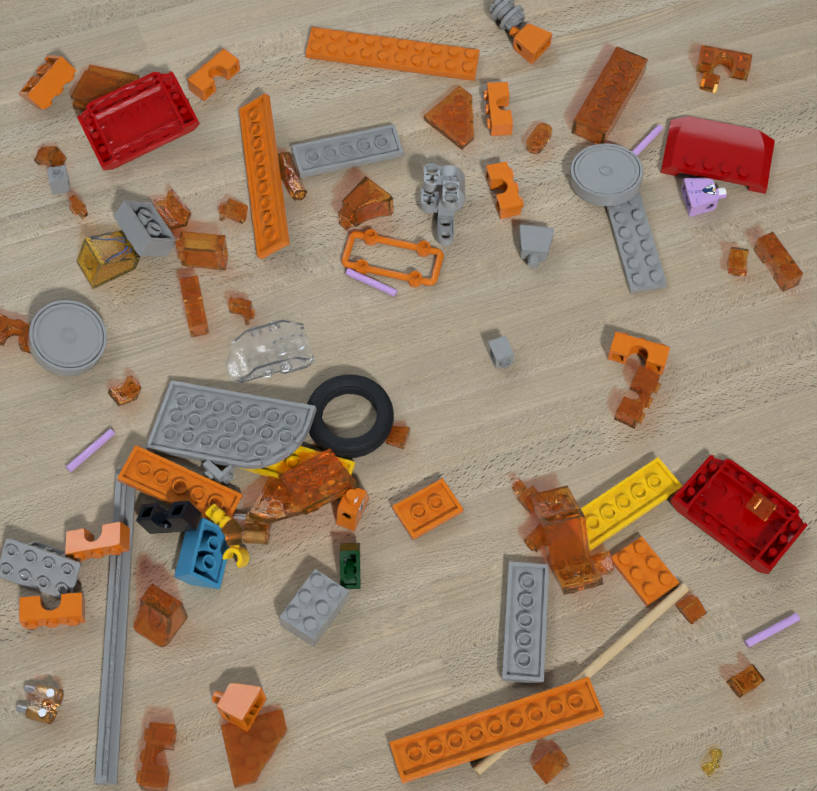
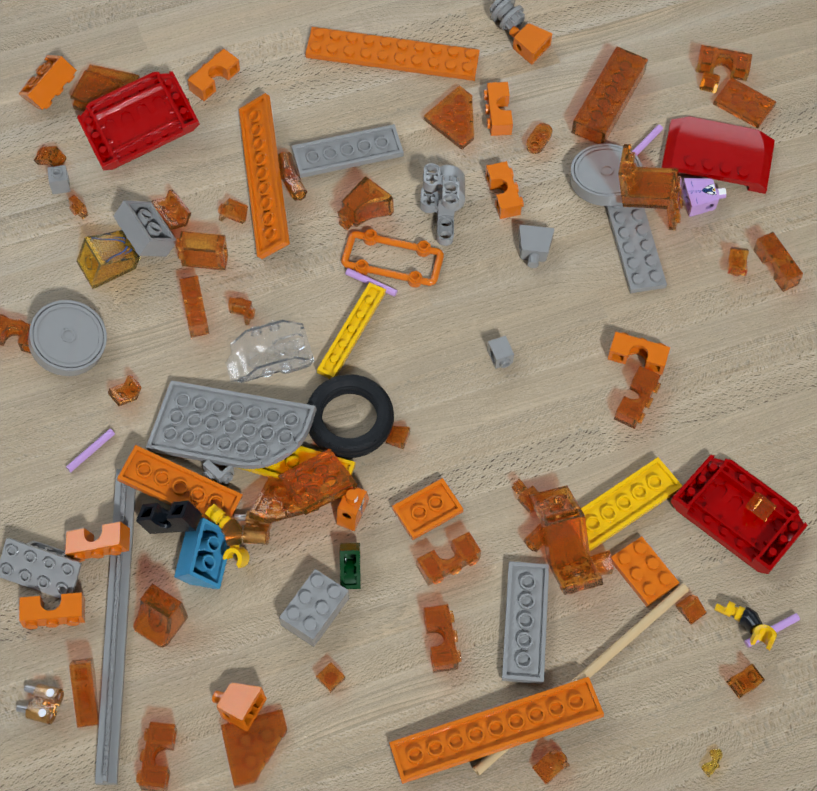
(84, 692): none -> clear orange slope
(330, 677): none -> clear orange plate
(351, 331): none -> yellow plate
(435, 568): none -> clear orange arch
(439, 620): none -> clear orange arch
(650, 187): none -> clear orange bracket
(744, 102): none -> clear orange plate
(751, 622): none -> yellow piece

